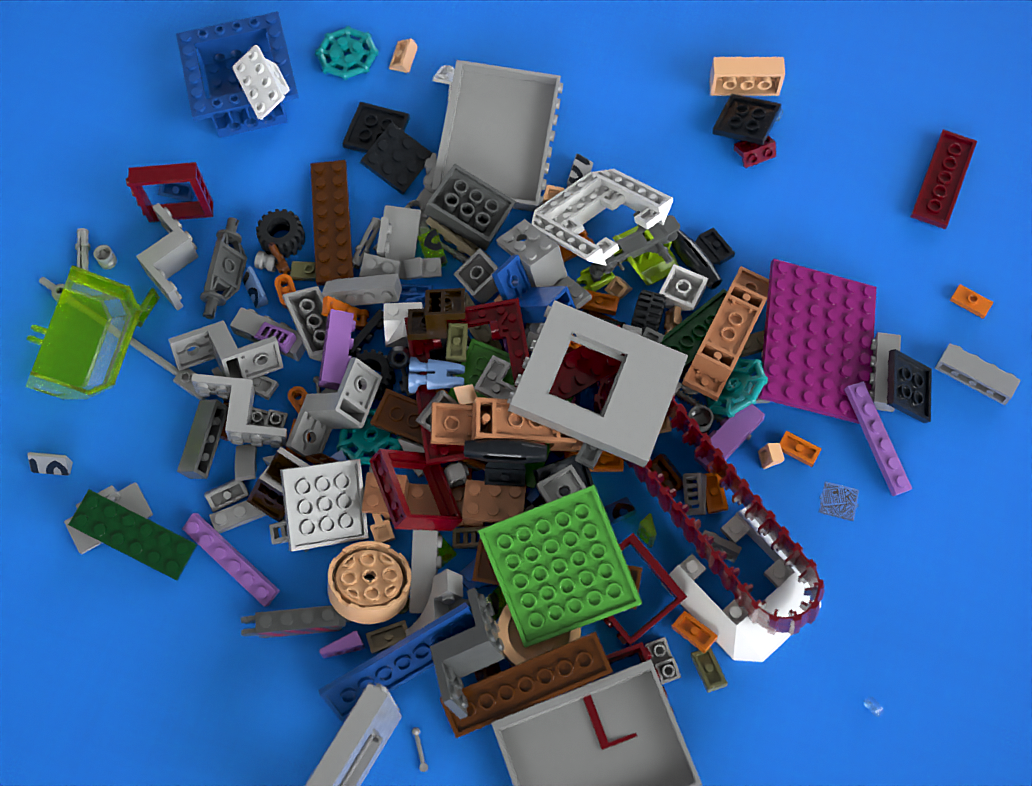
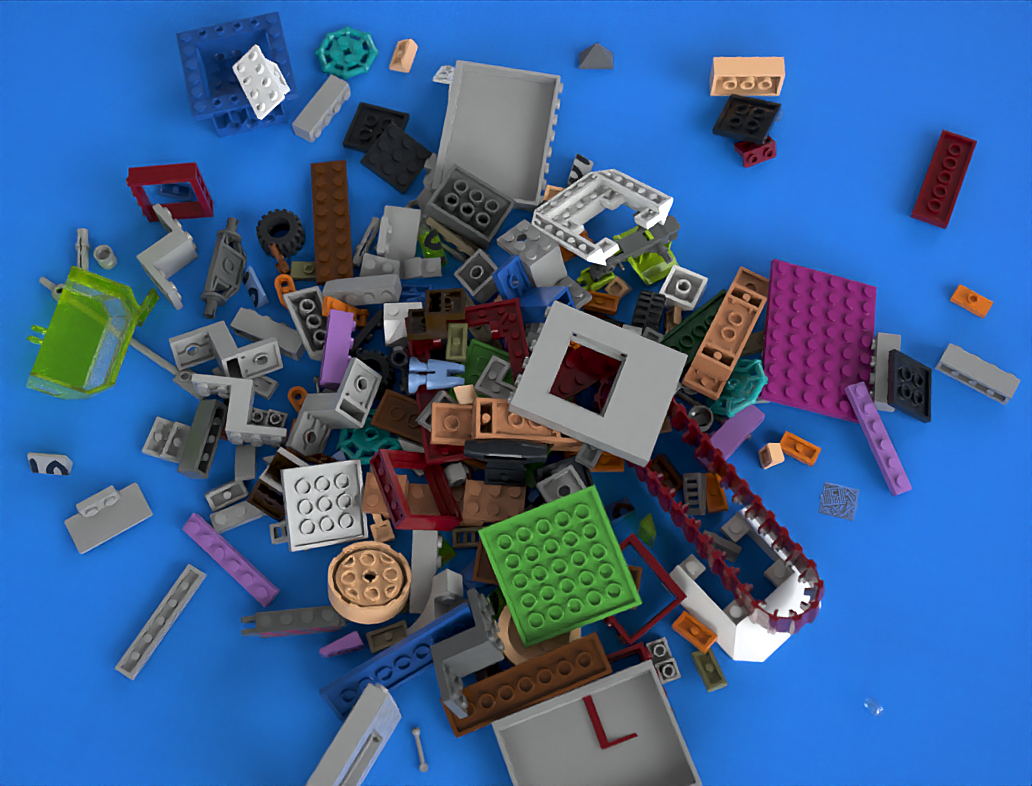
(132, 534): dark green plate -> none
(160, 622): none -> light grey plate
(167, 440): none -> light grey slope
(265, 261): light grey wheel -> none
(290, 337): medium lavender slope -> none
(321, 108): none -> light grey brick
(596, 58): none -> dark grey slope
(703, 254): black plate -> none

